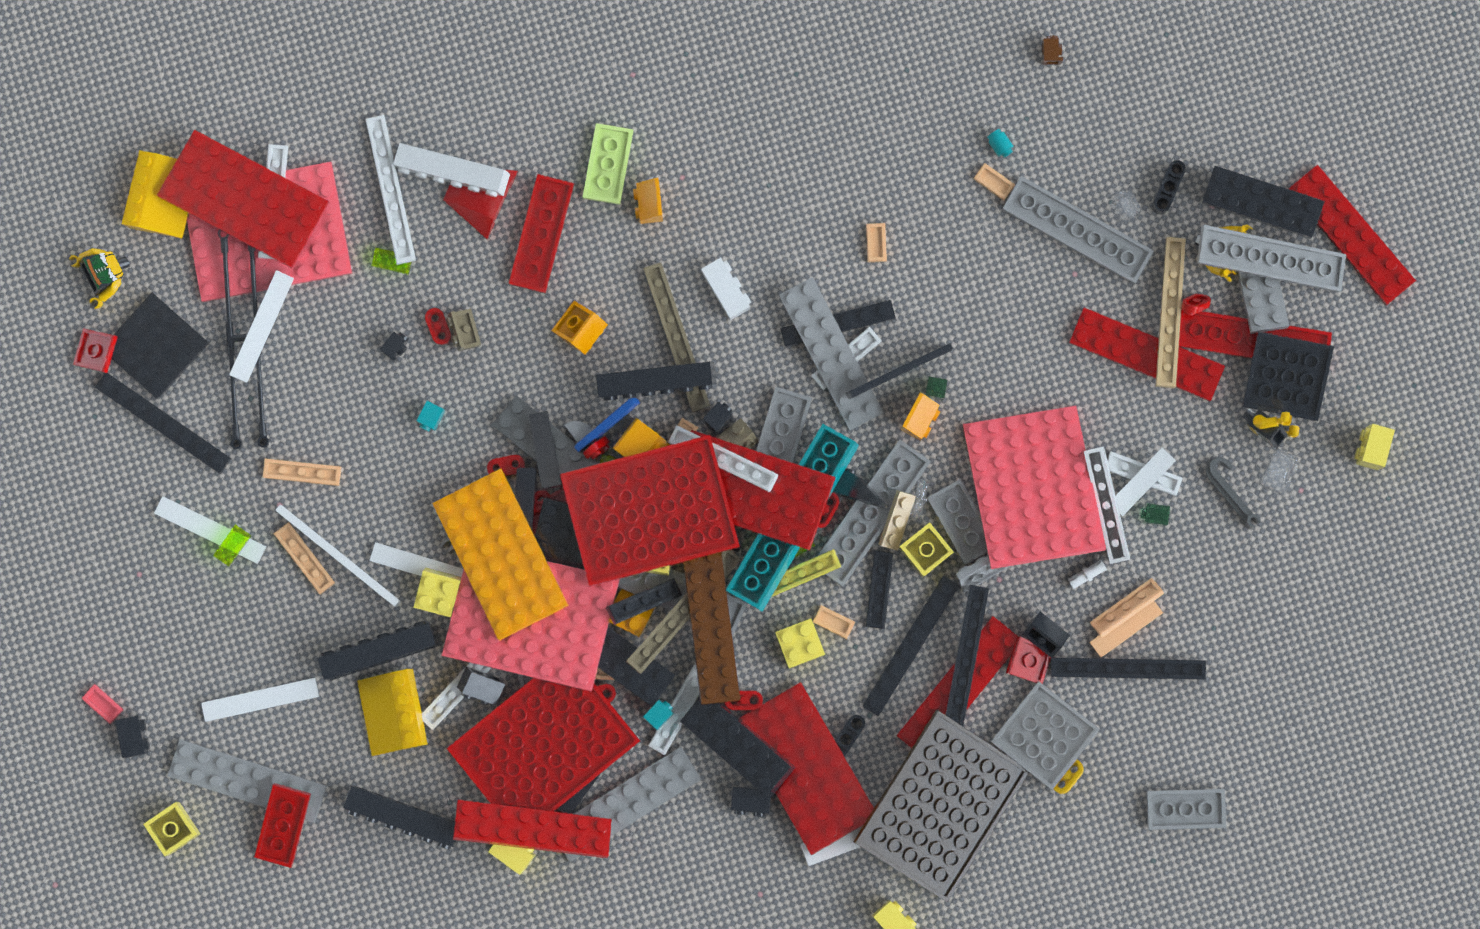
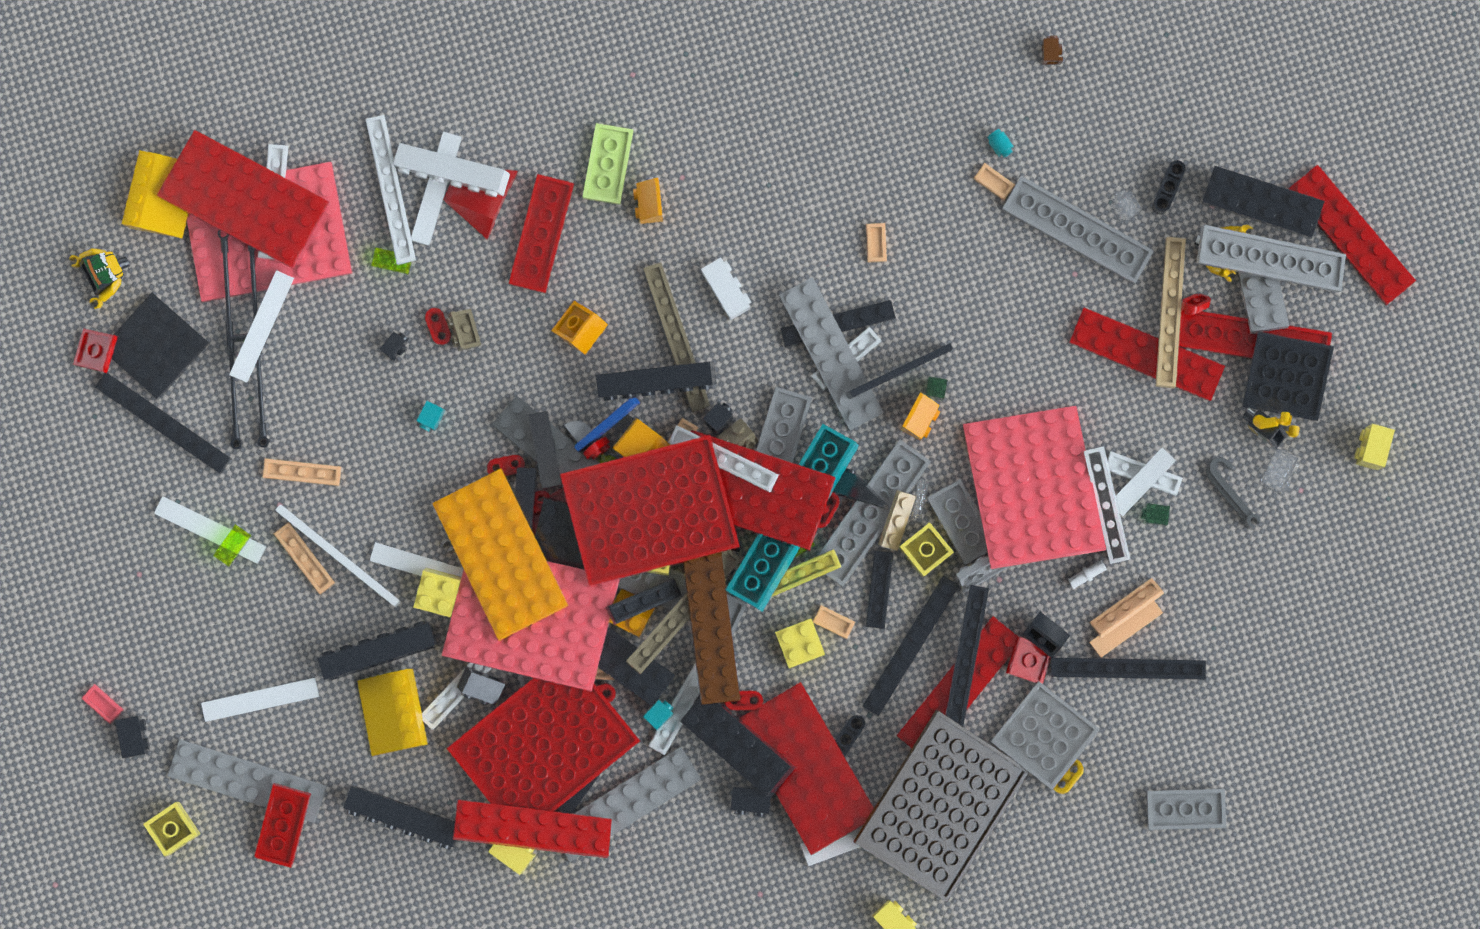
(434, 195): none -> white tile

